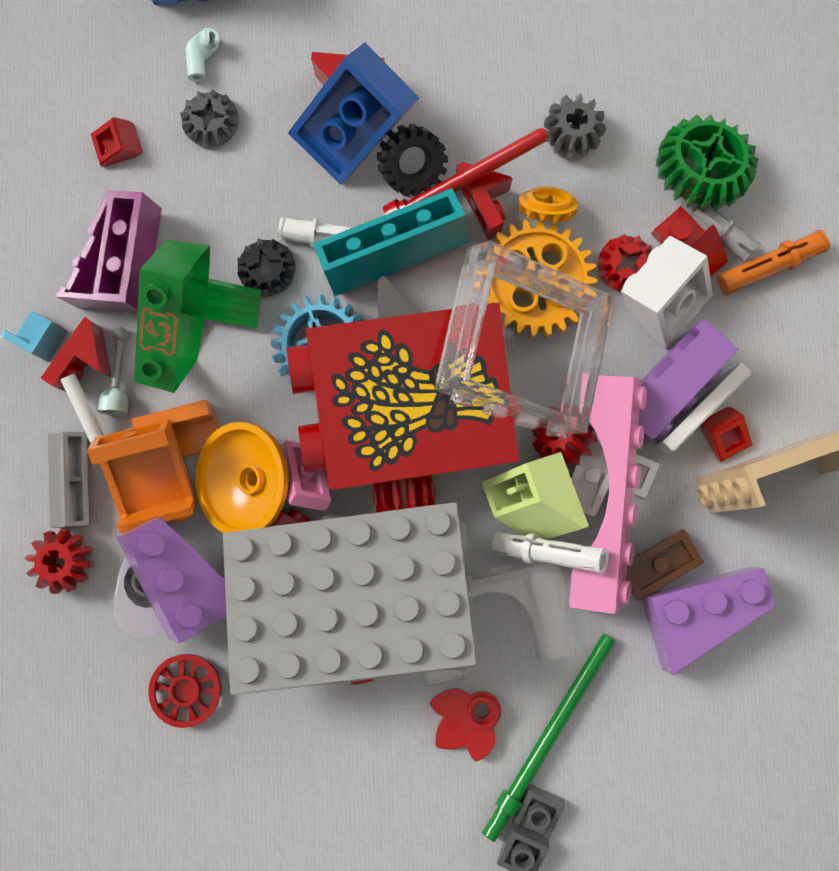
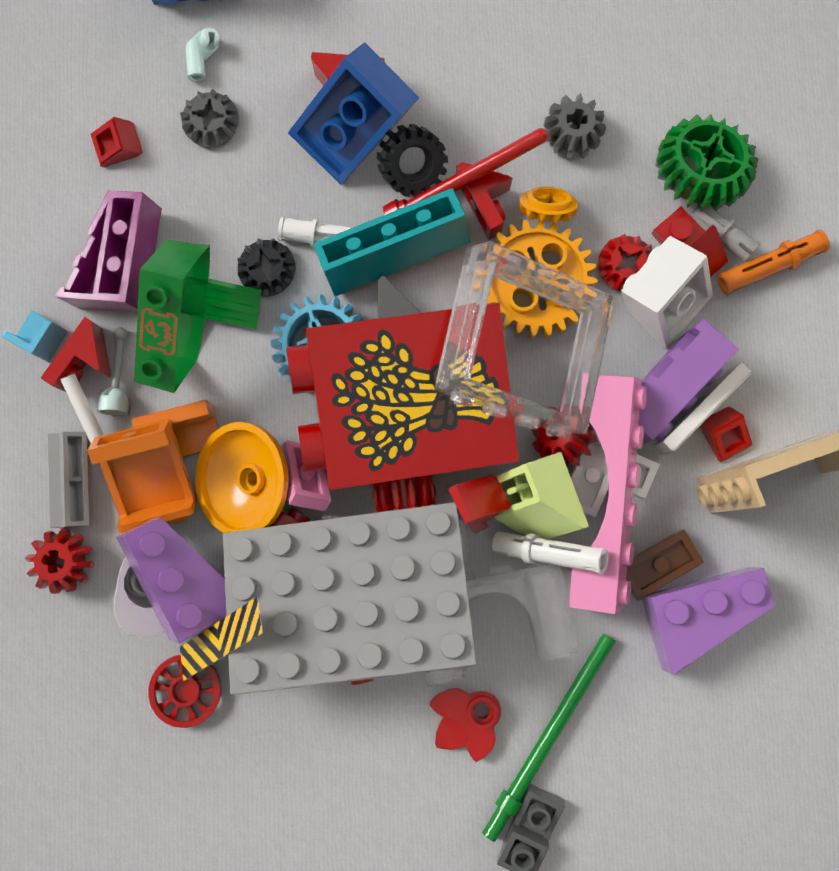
(221, 638): none -> sticker
(479, 501): none -> red slope

